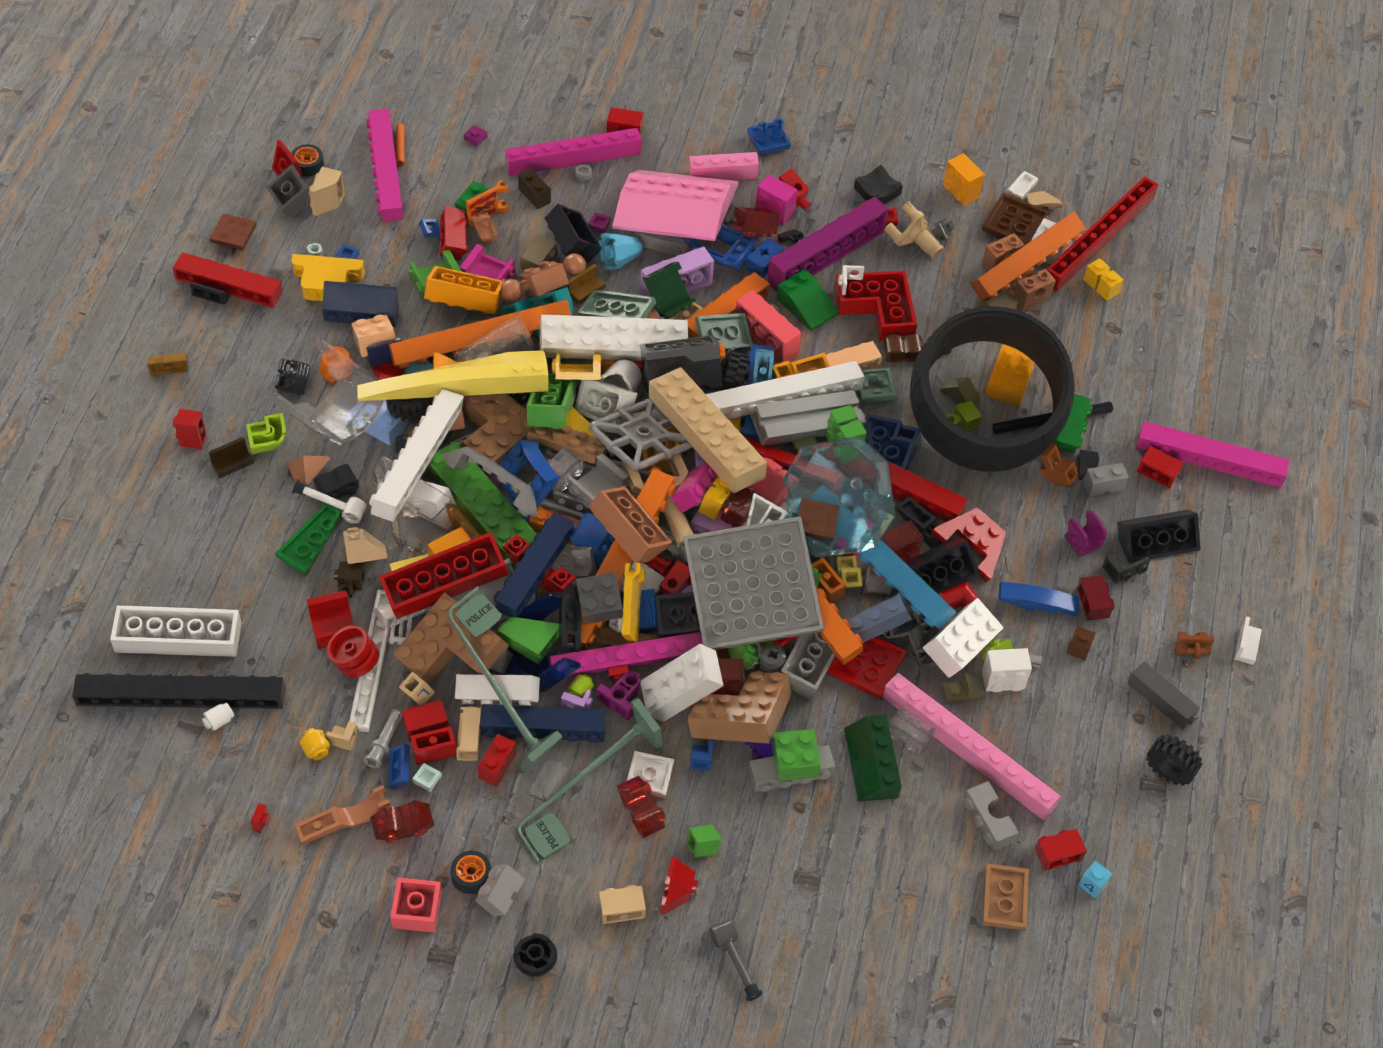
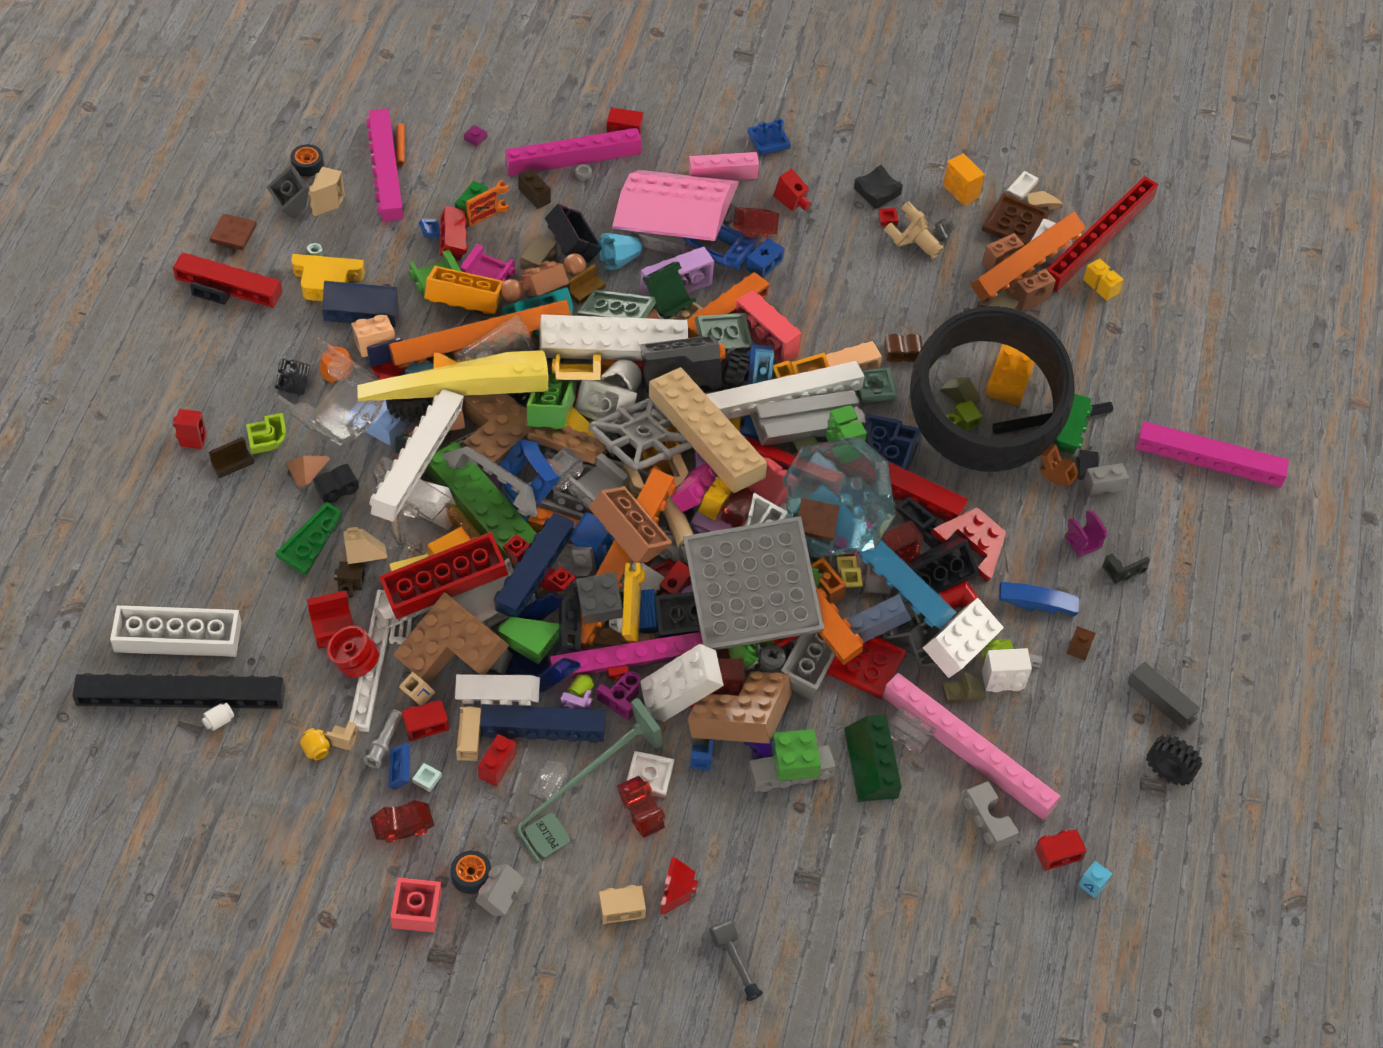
(167, 364): pearl gold panel -> none
(260, 818): red plate -> none
(283, 159): red slope -> none
(338, 818): nougat piece -> none
(347, 252): blue plate -> none
(352, 509): white piece -> none
(433, 745): red brick -> none
(478, 617): sand green piece -> none
(484, 228): nougat hips -> none
(535, 955): black cone -> none
(599, 222): magenta plate -> none
(664, 569): red bush -> none
(703, 841): bright green brick -> none
(778, 197): dark pink brick -> none
(792, 235): black arm -> none
(806, 300): green slope -> none
(830, 242): magenta brick -> none
(842, 279): white bracket -> none
(885, 296): red brick -> none
(1005, 897): medium nougat plate -> none
(1095, 597): dark red brick -> none
(1159, 535): black slope -> none
(1160, 467): red brick -> none
(1194, 644): dark orange hips -> none
(1247, 643): white panel -> none

